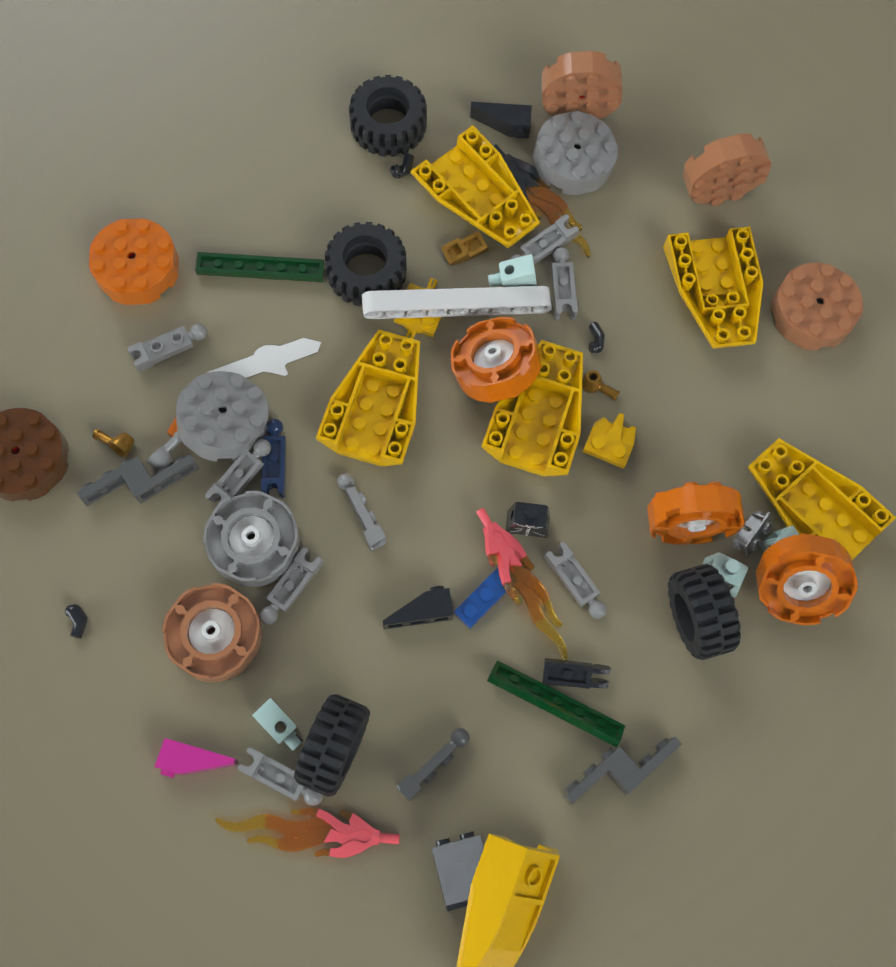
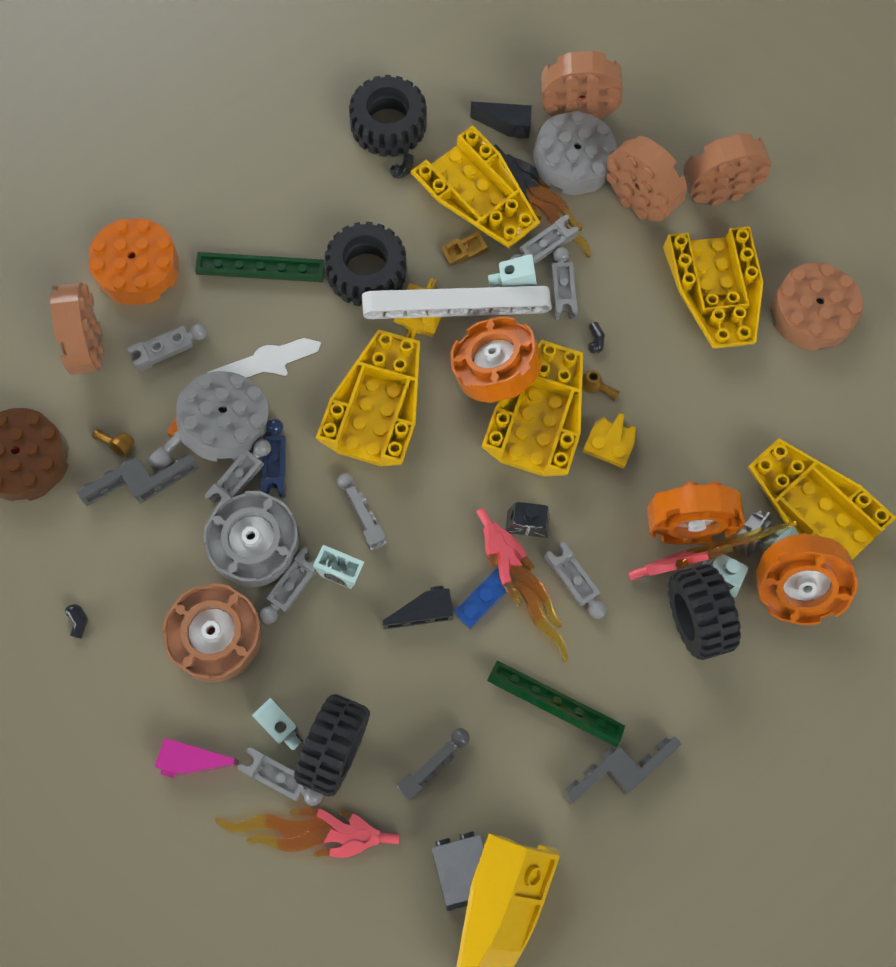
(76, 328): none -> nougat piece
(339, 566): none -> light aqua torso
(574, 674): black hinge -> none
(646, 179): none -> nougat piece
(703, 553): none -> piece

